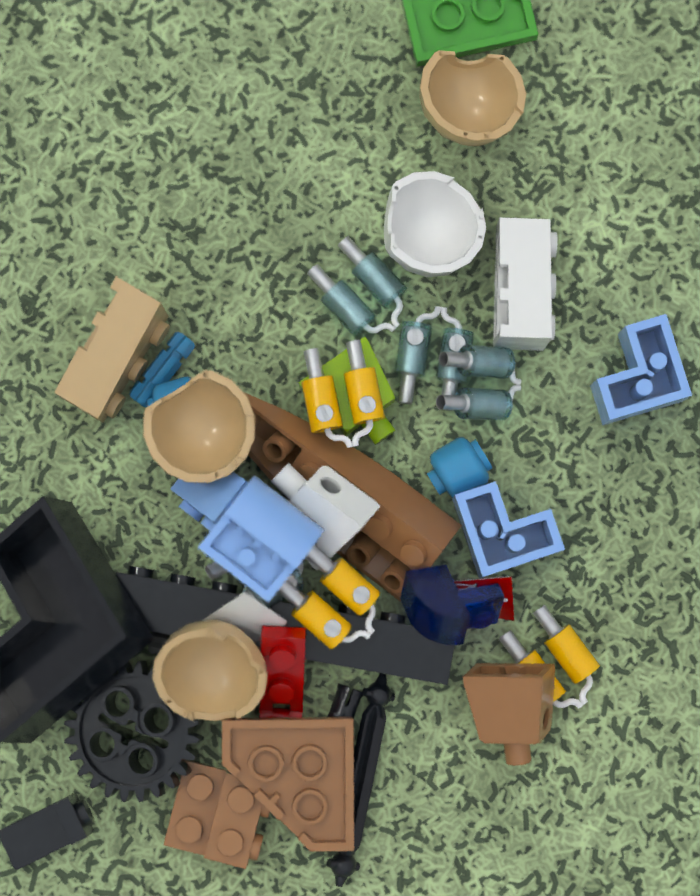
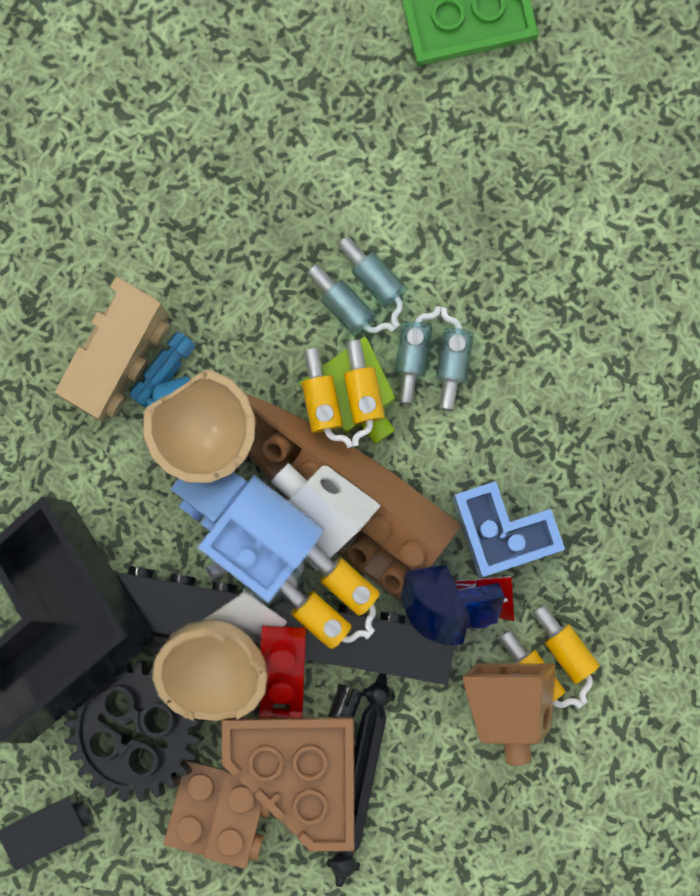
(432, 224): white cylinder -> none
(459, 467): dark azure head -> none
(471, 99): tan cylinder -> none
(484, 363): clear light blue piece -> none
(524, 284): white wedge -> none
(653, 376): light blue brick -> none

